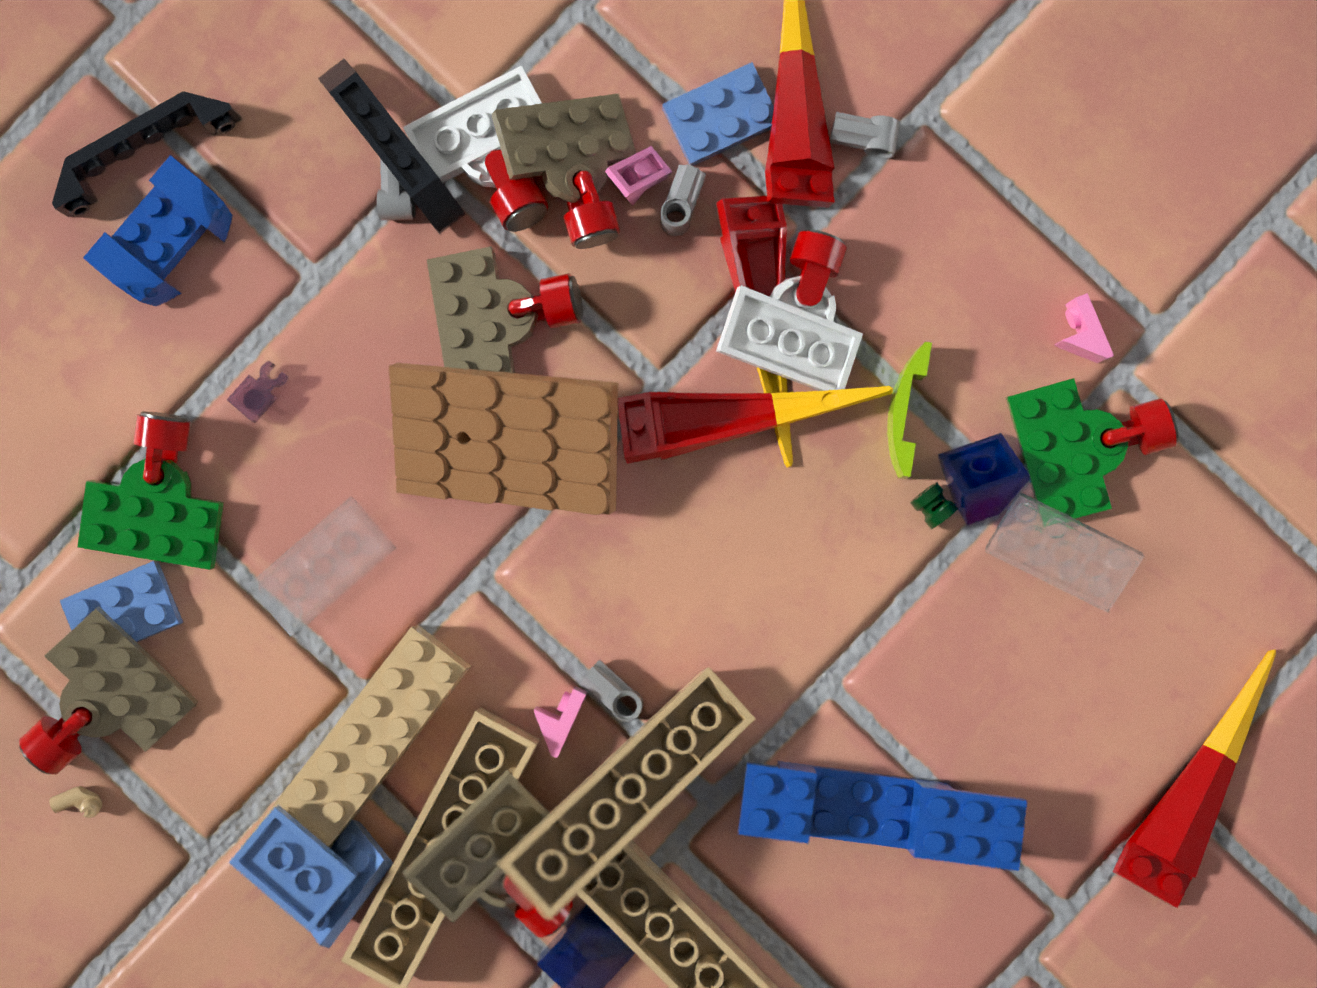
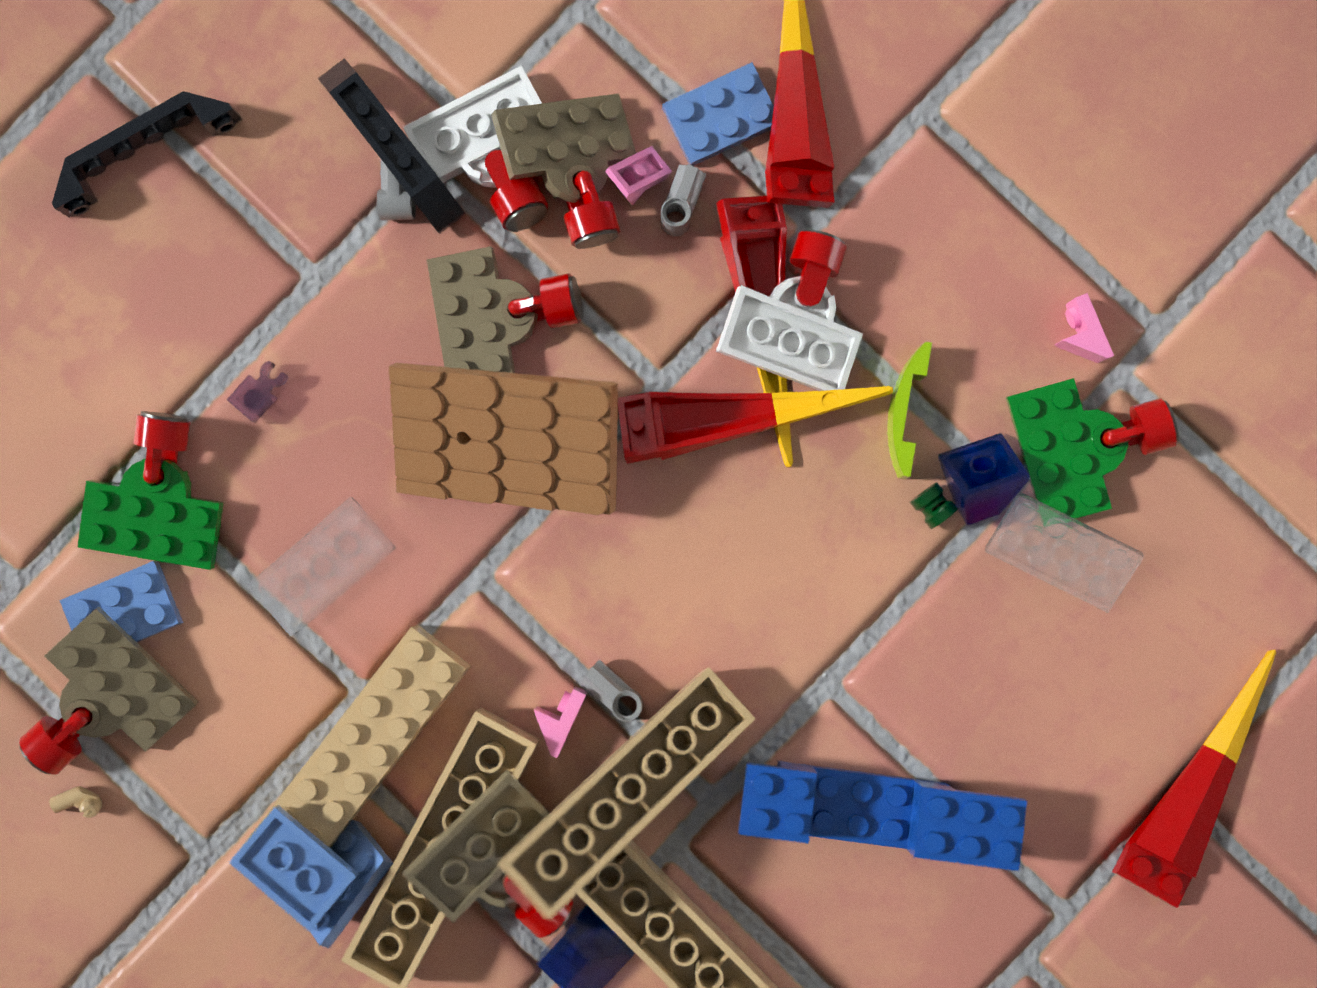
(160, 234): blue piece -> none
(873, 135): light grey piece -> none

